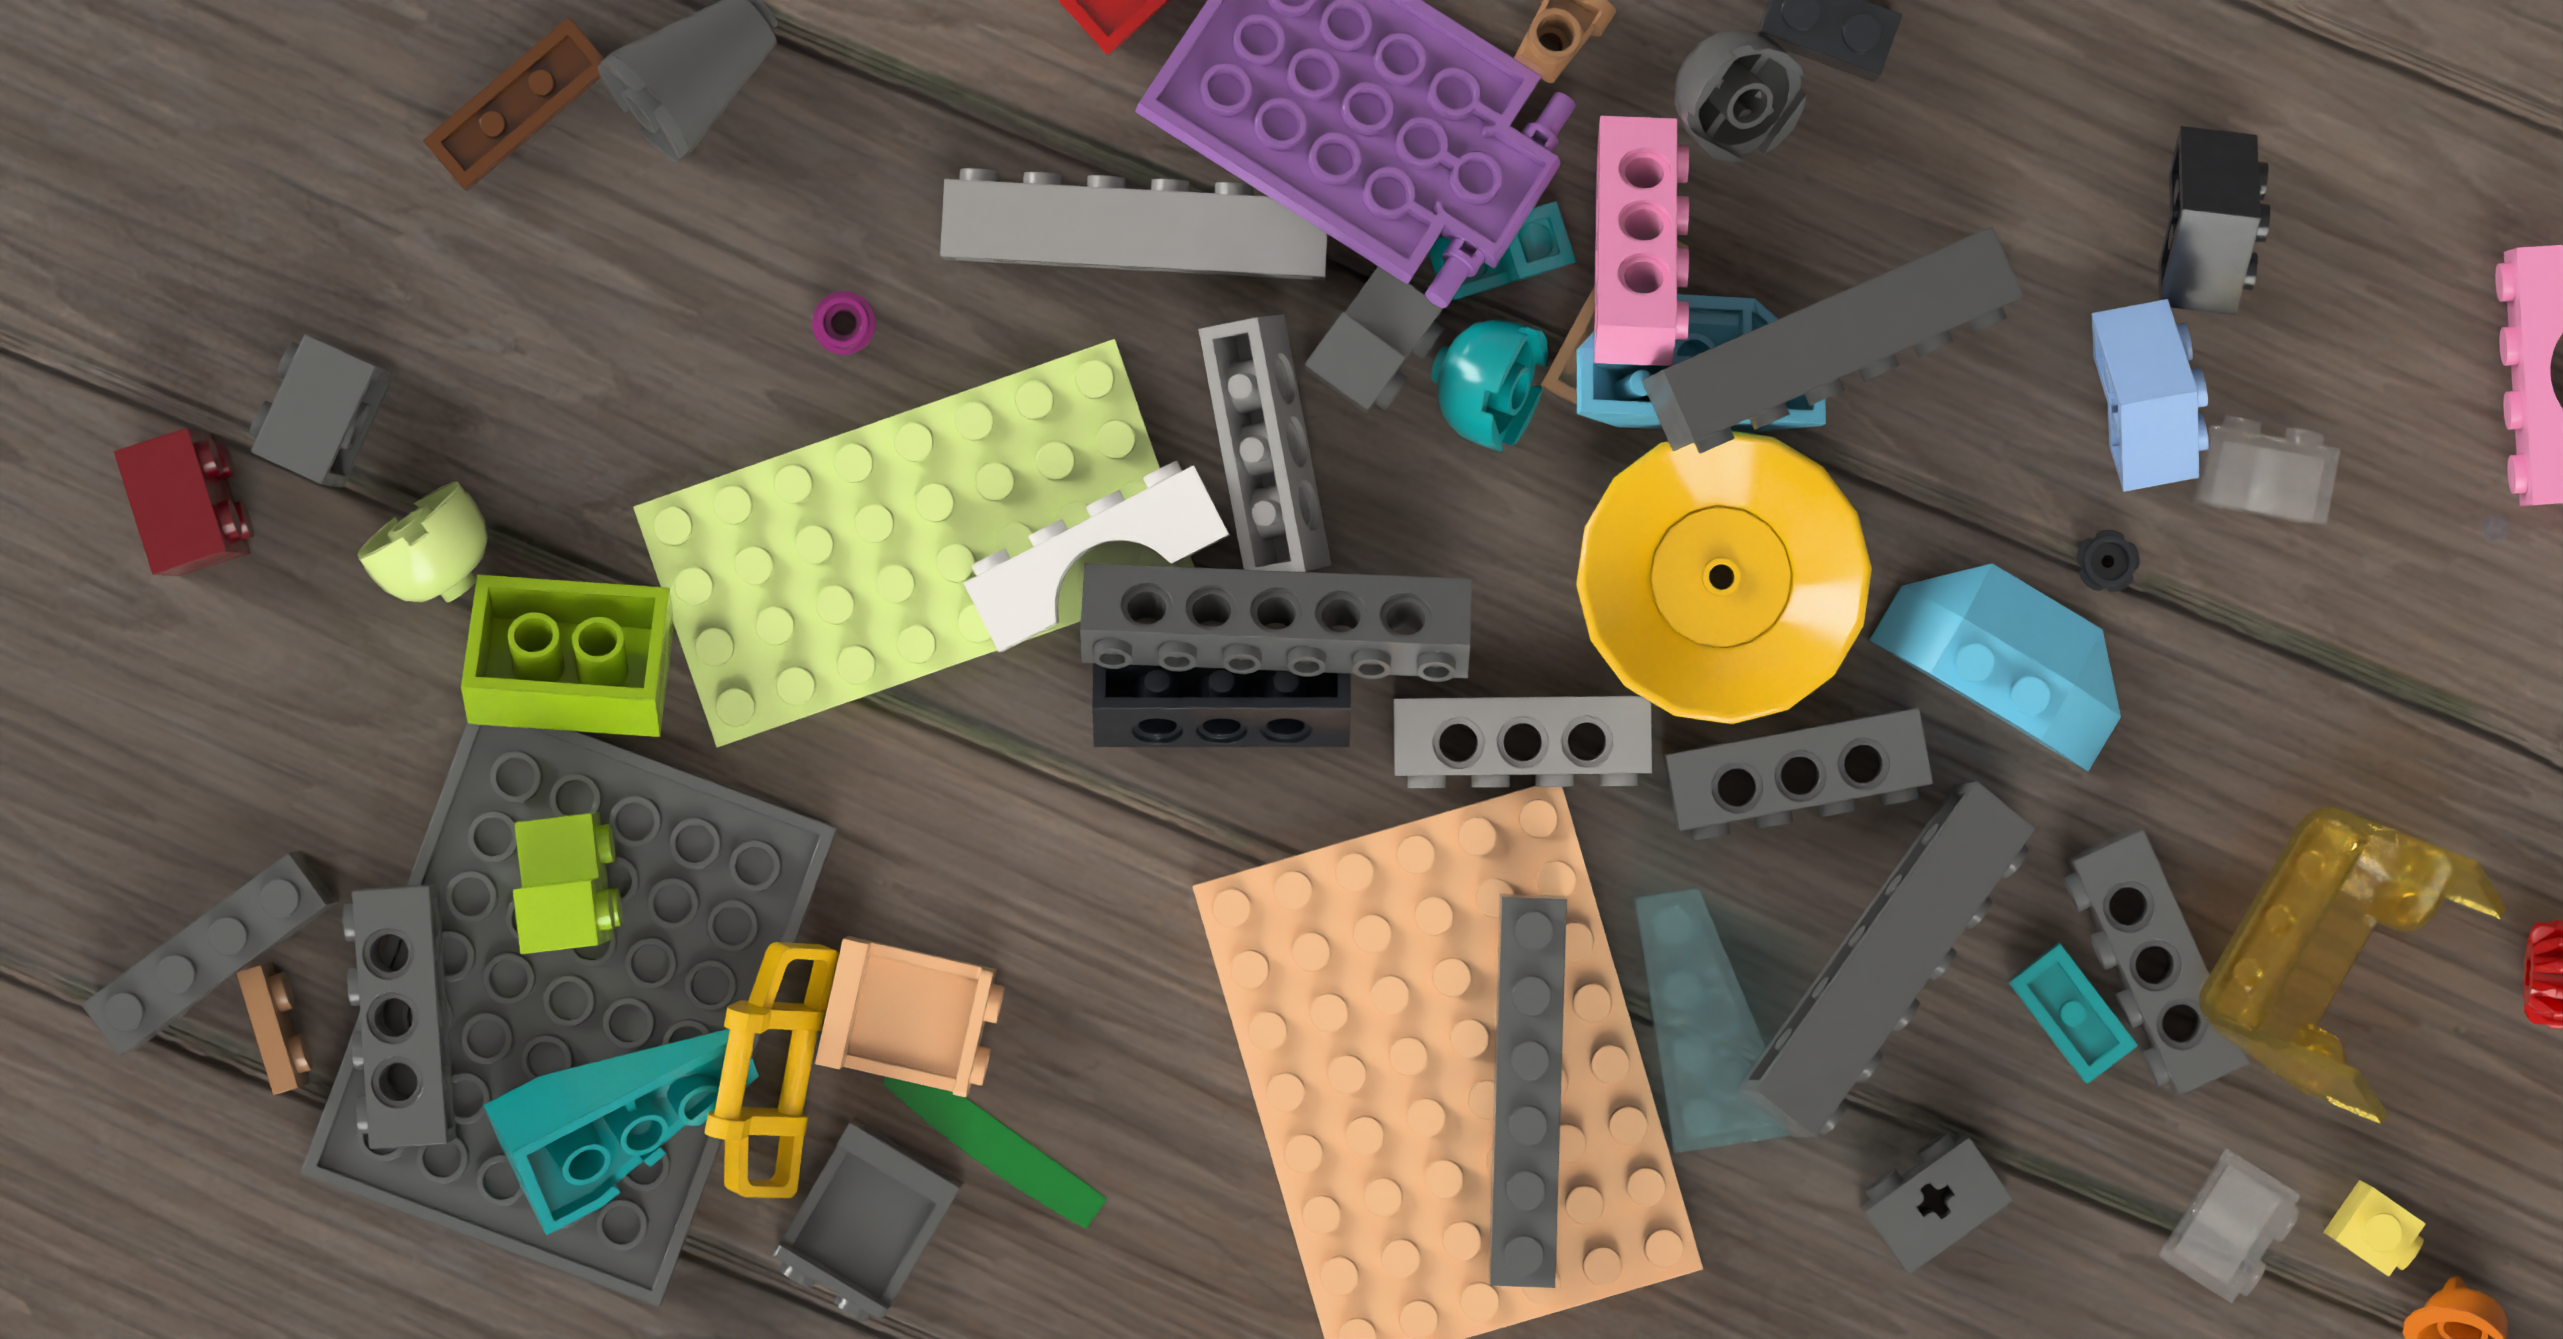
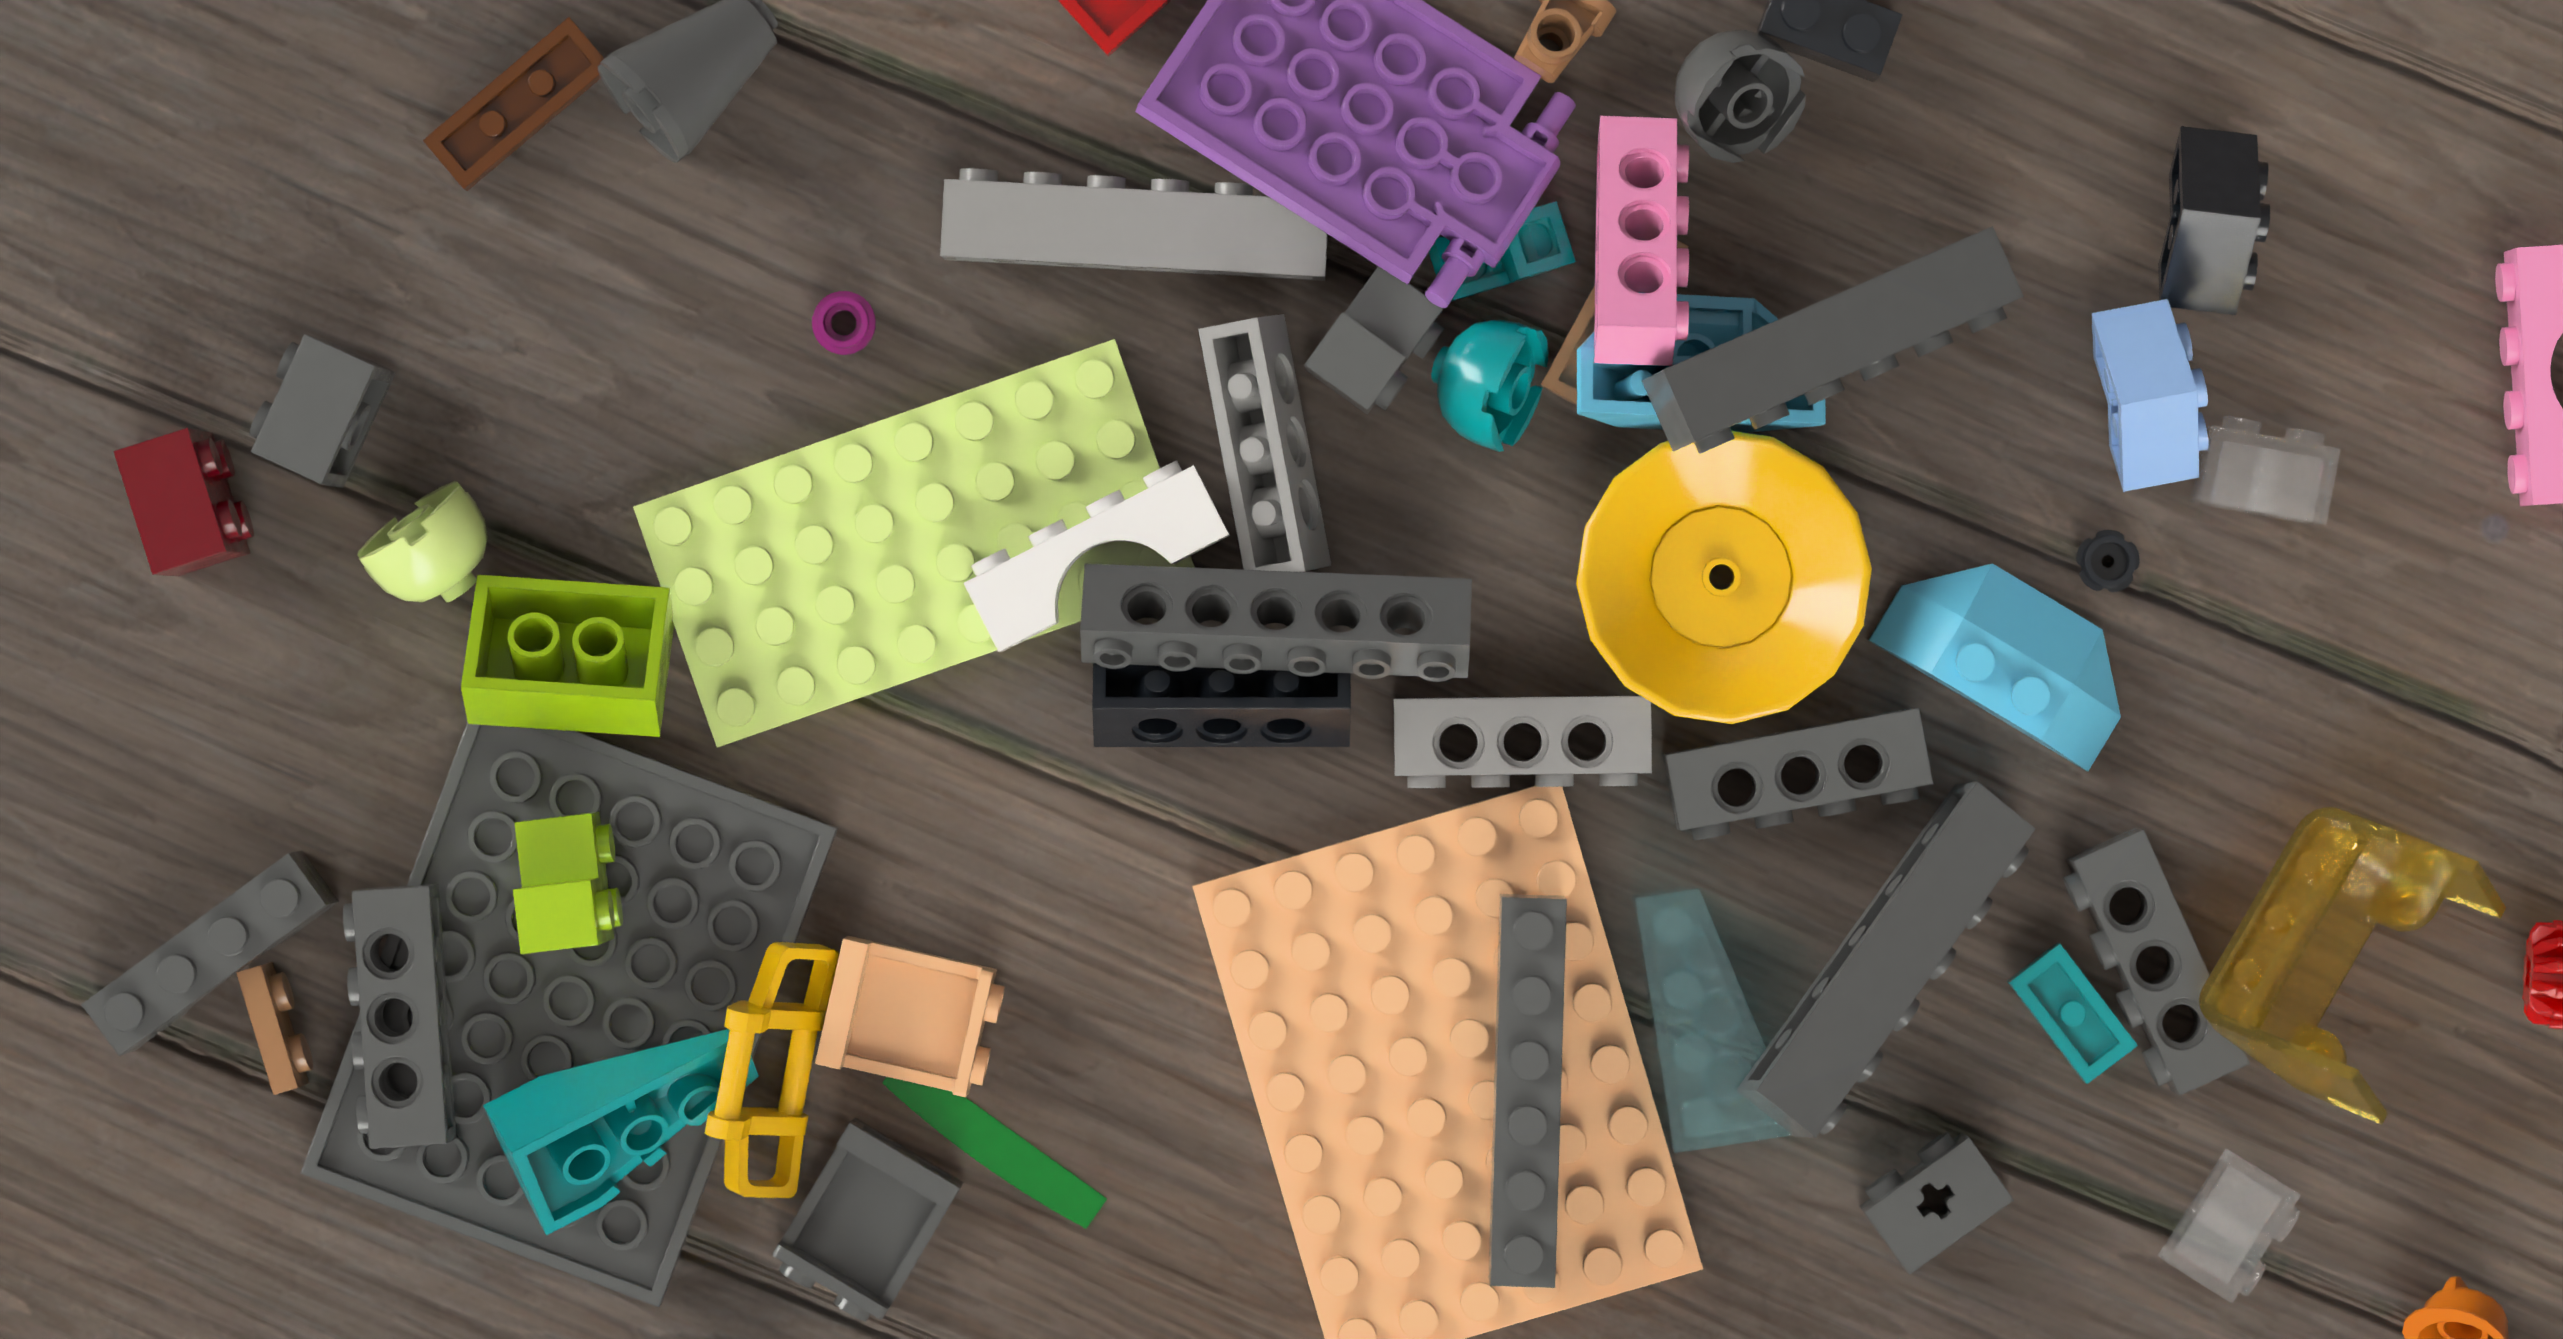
(2376, 1229): light yellow brick -> none

